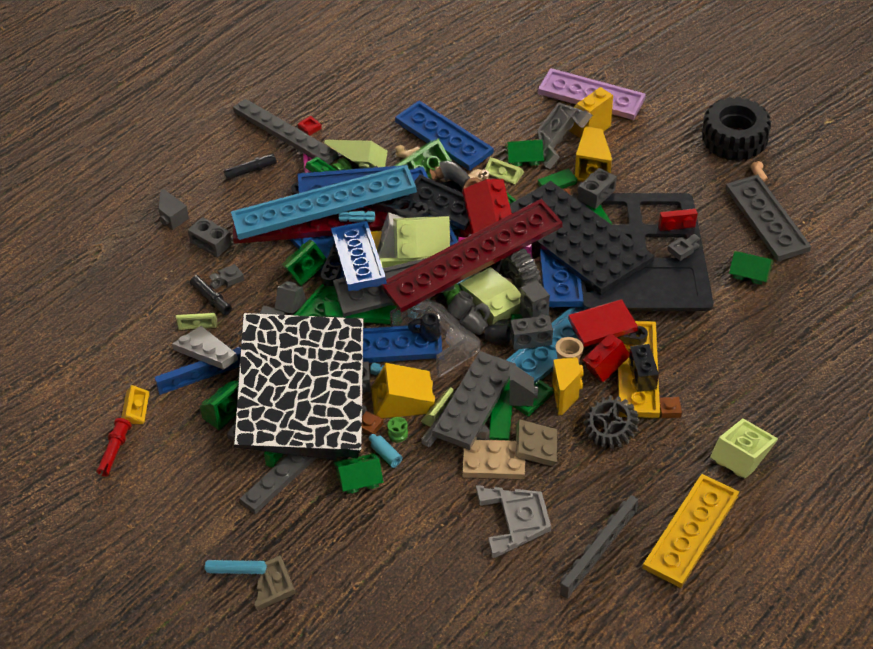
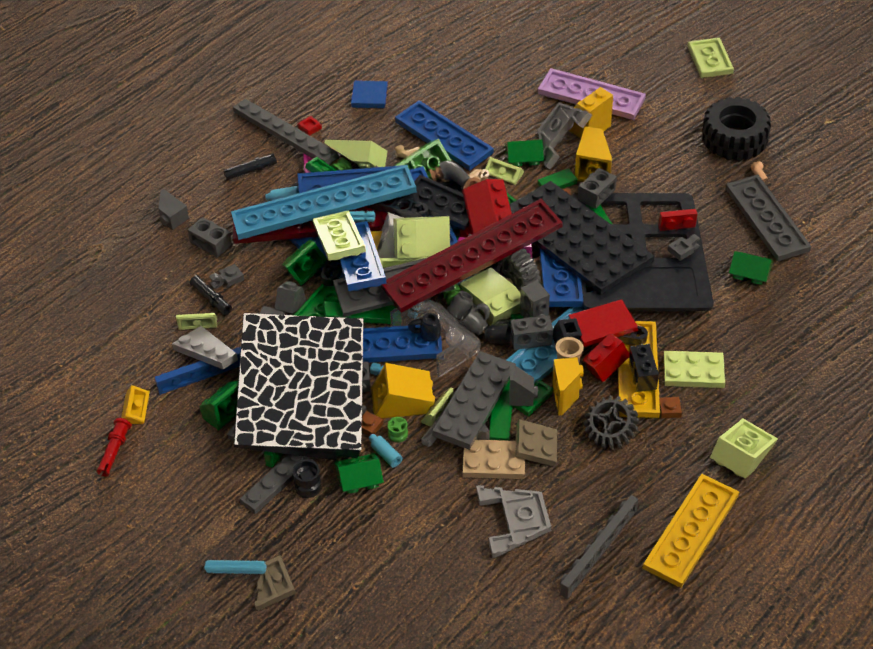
(281, 193): none -> medium azure cylinder
(307, 478): none -> black wheel
(339, 235): none -> yellowish green plate
(369, 94): none -> blue tile
(566, 328): none -> black brick
(694, 369): none -> yellowish green plate
(710, 57): none -> yellowish green tile

